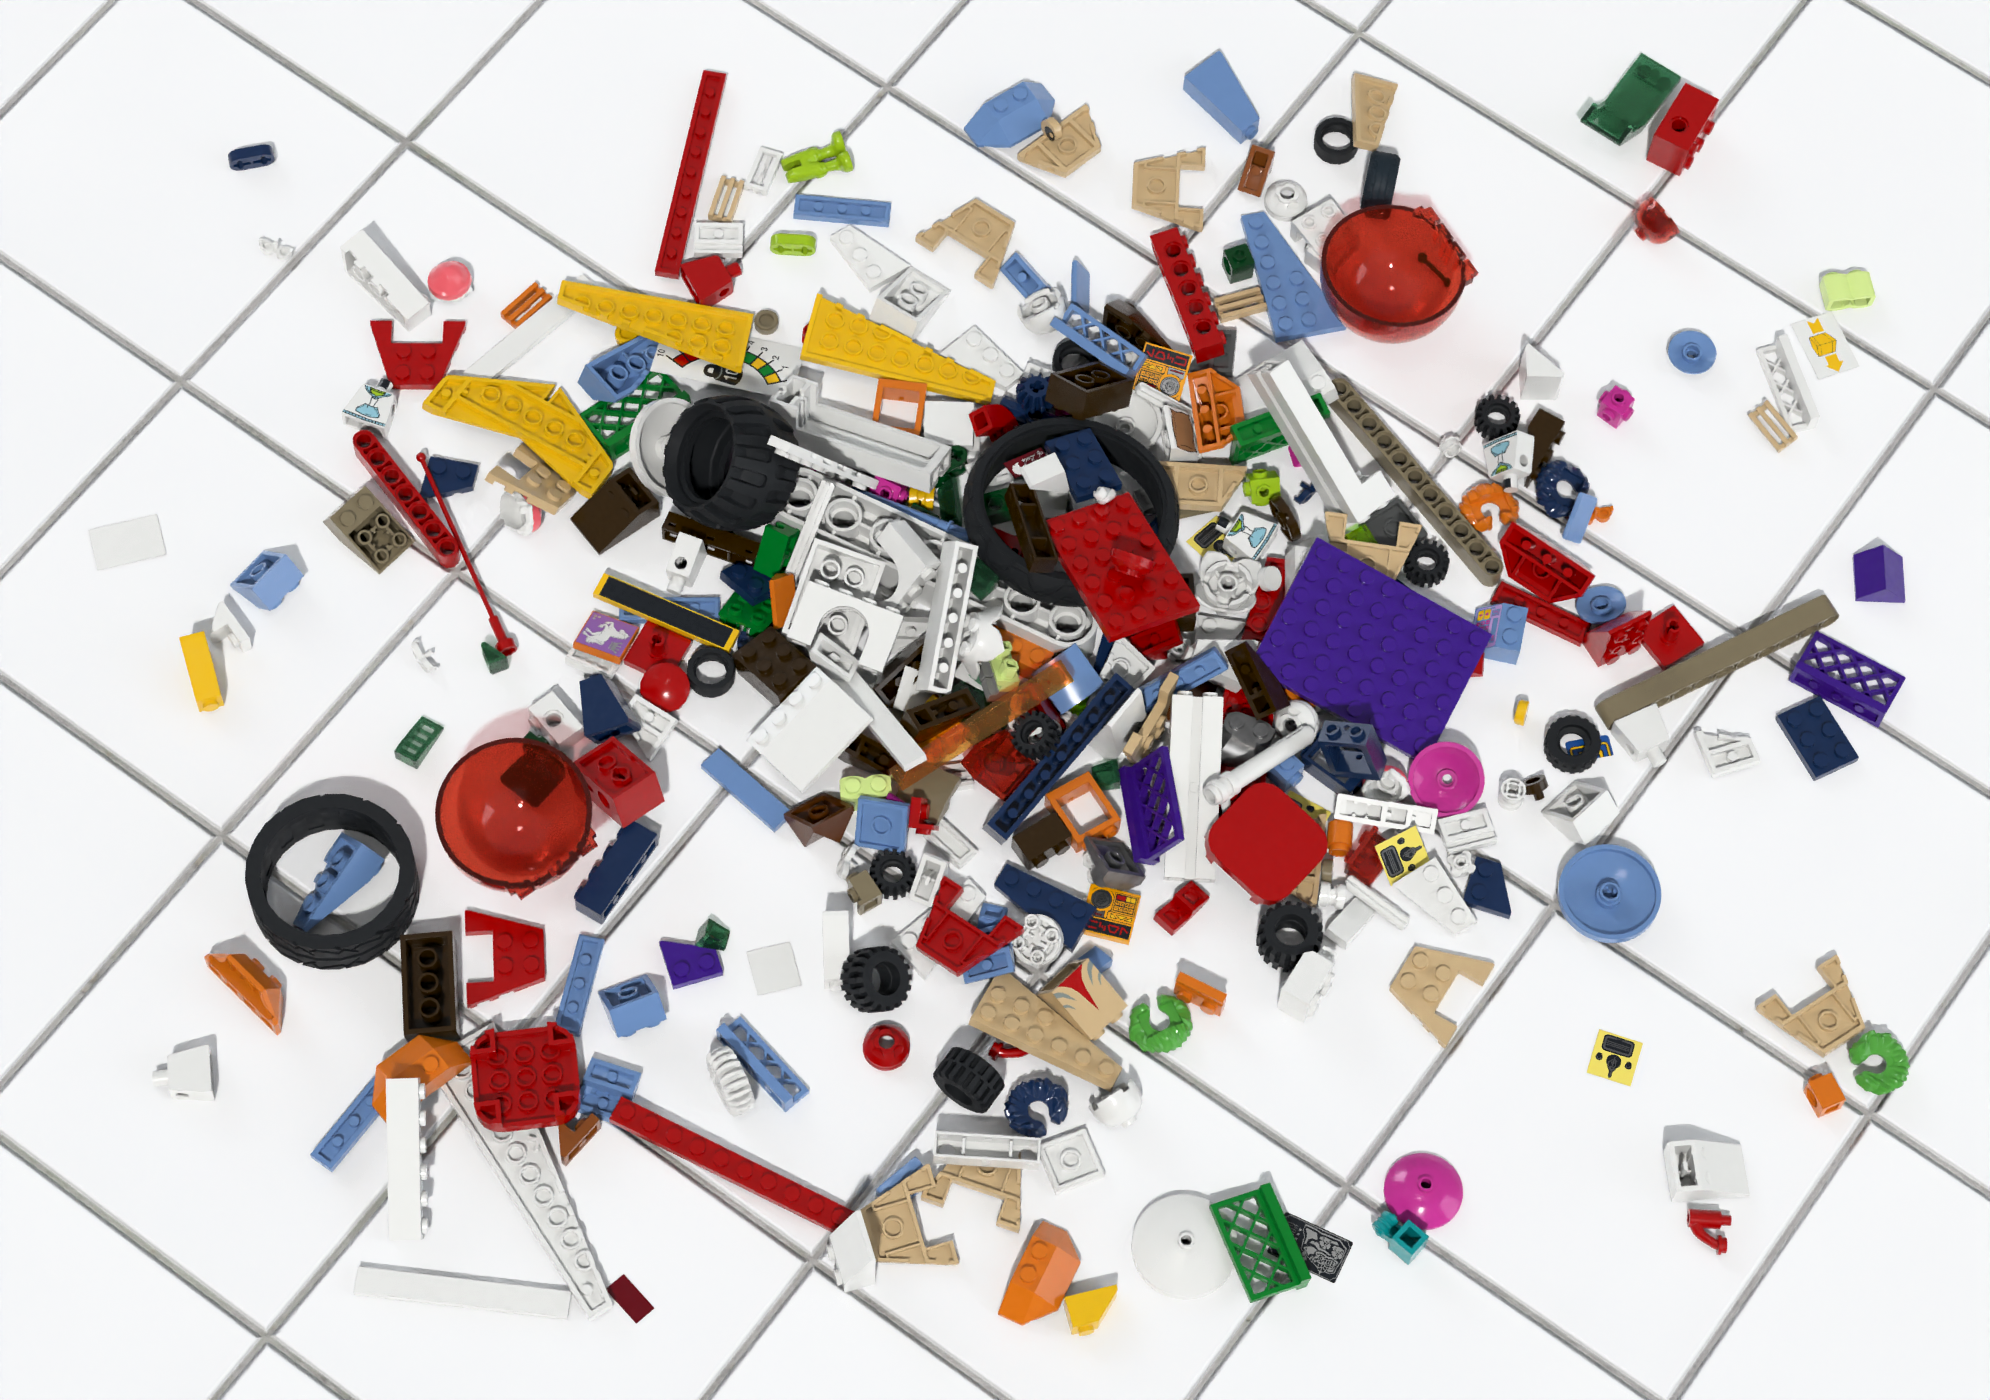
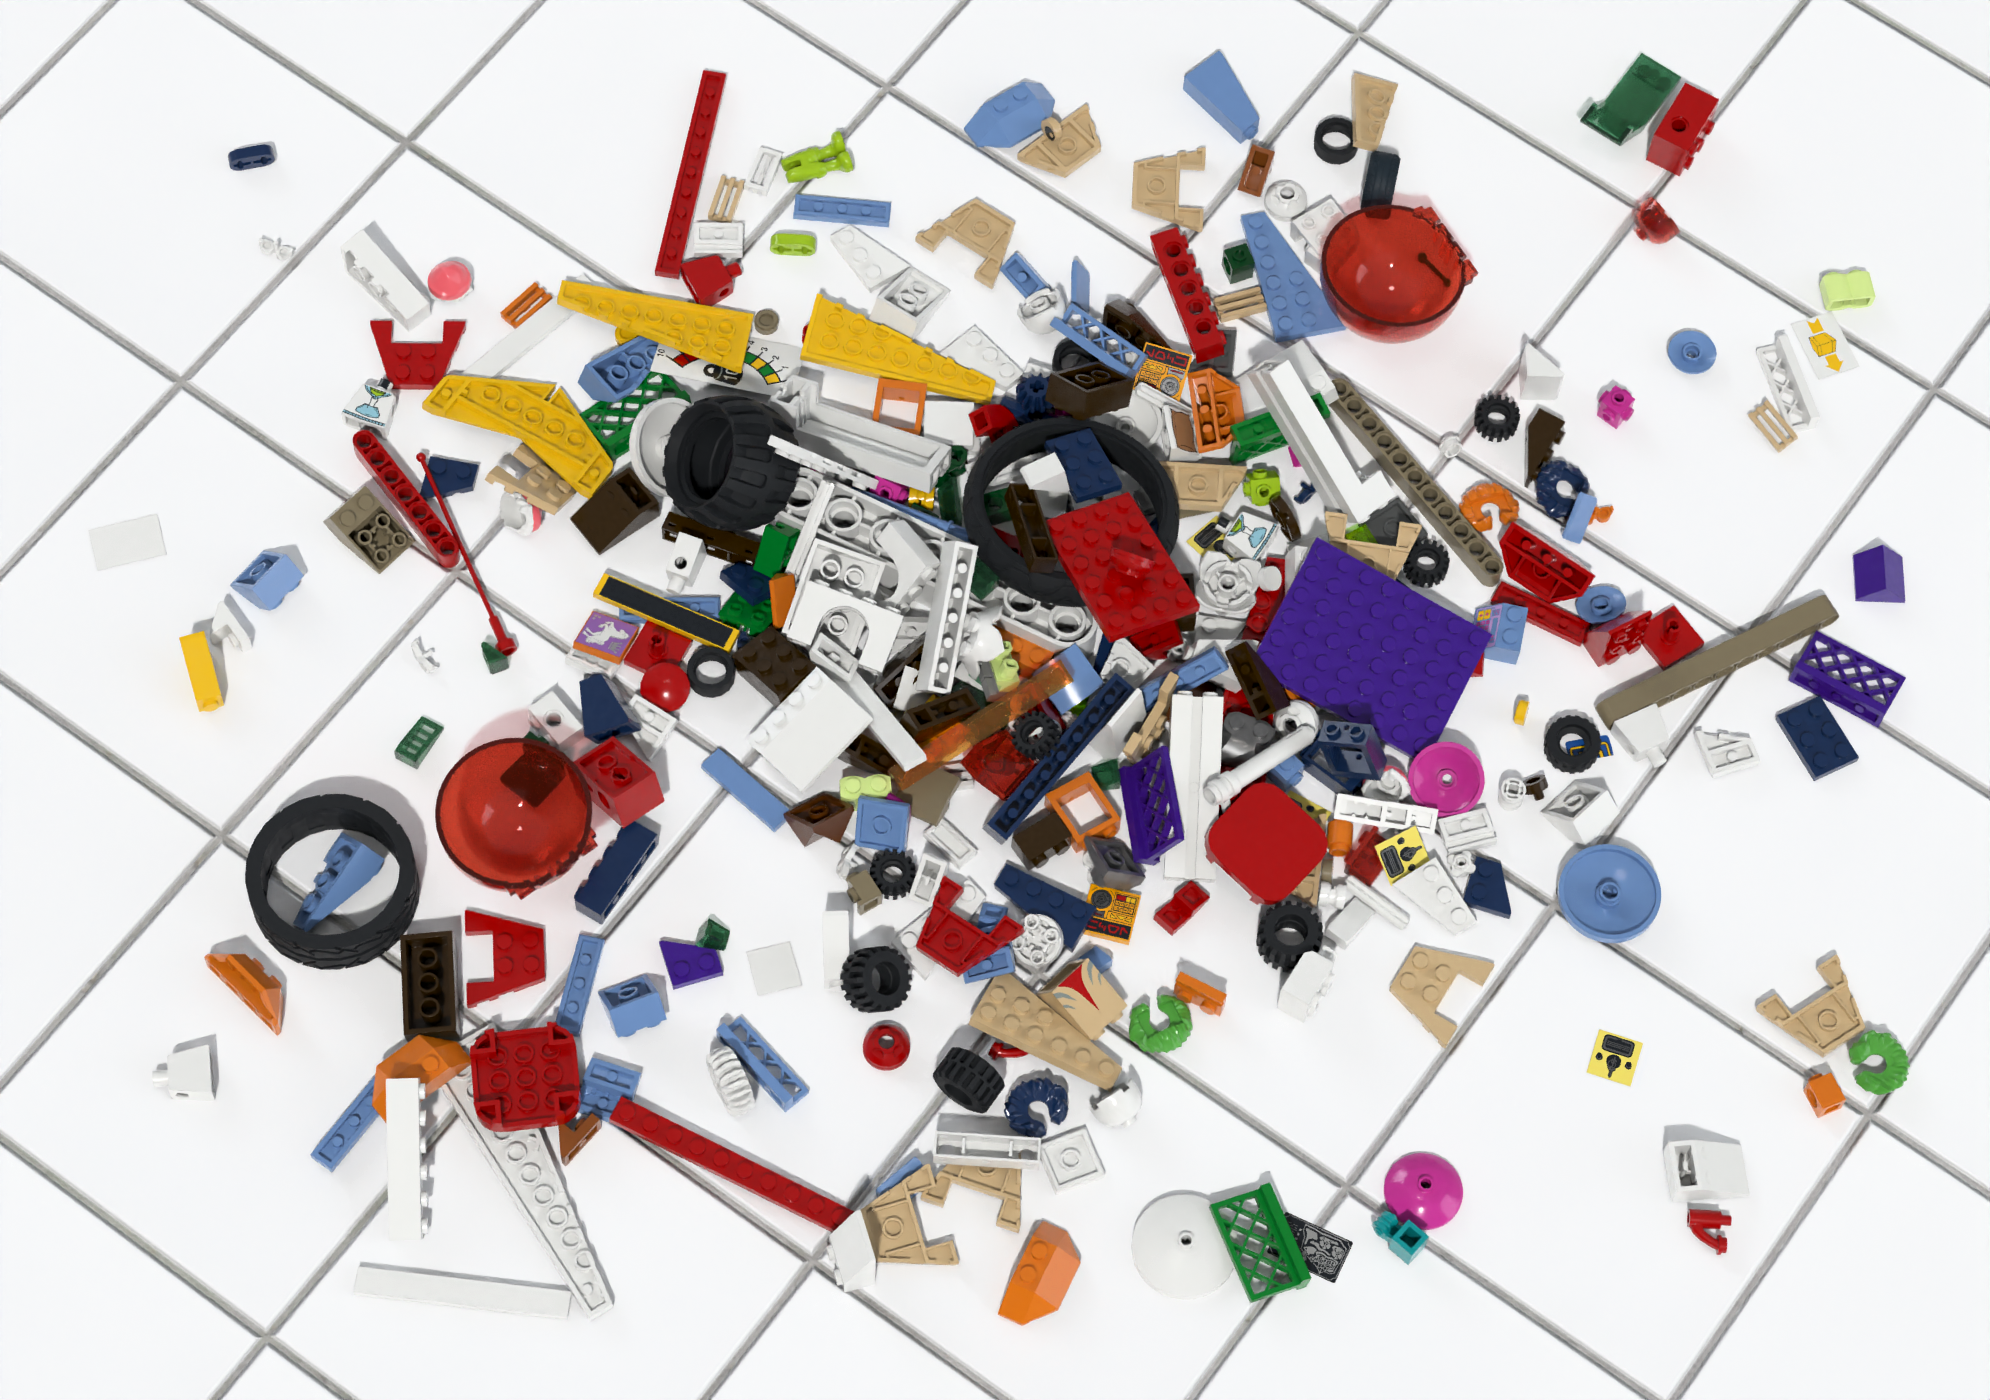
(629, 1298): dark red sticker -> none
(918, 813): red bracket -> none
(1016, 464): dark red sticker -> none
(1088, 1309): yellow slope -> none
(1104, 495): white arm -> none
(1509, 459): white torso -> none

